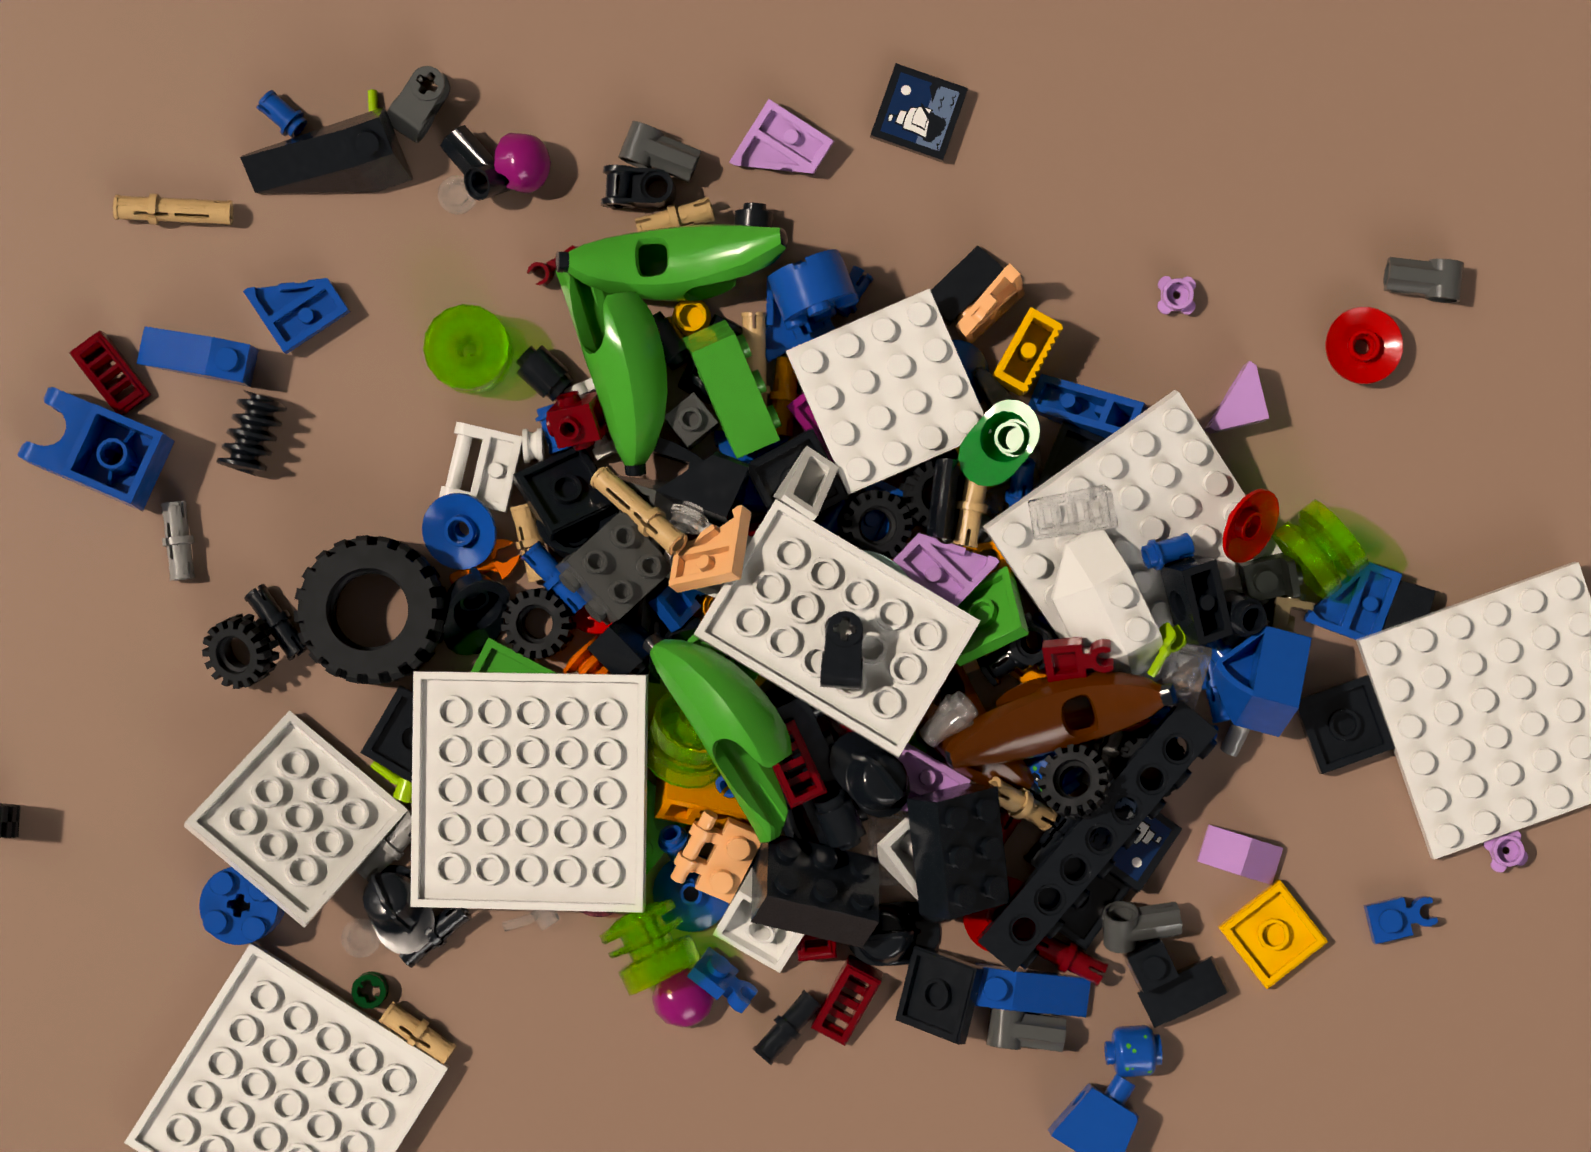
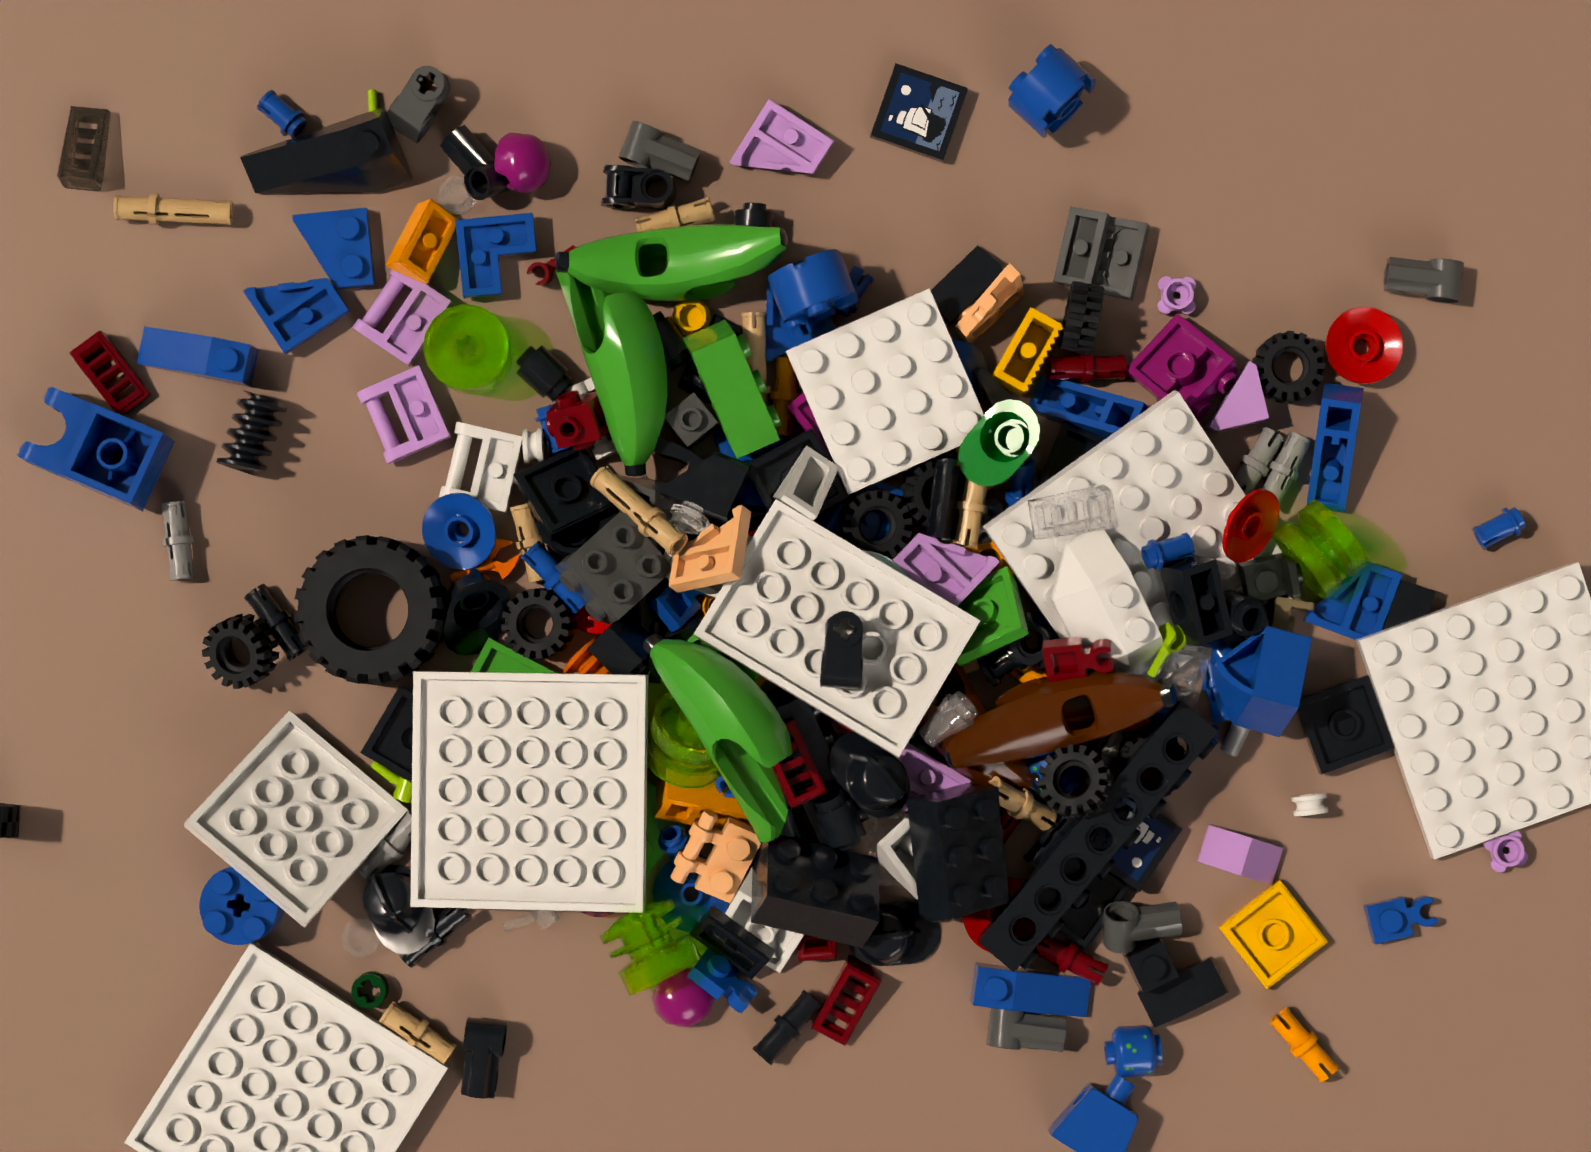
(93, 173): none -> clear smoke slope
(341, 245): none -> blue wing
(407, 330): none -> lavender plate
(416, 411): none -> lavender plate
(423, 241): none -> light orange slope
(483, 242): none -> blue plate
(483, 1047): none -> black piece
(736, 941): none -> black tile
(939, 994): black tile -> none
(1050, 91): none -> blue brick
(1081, 317): none -> black tyre
(1085, 367): none -> dark red pin
(1102, 252): none -> dark grey slope
(1184, 362): none -> magenta plate
(1256, 463): none -> light grey pin
(1286, 465): none -> light grey pin
(1303, 1044): none -> light orange pin
(1309, 804): none -> white bush
(1310, 359): none -> black tyre
(1335, 445): none -> blue slope
(1499, 527): none -> blue pin

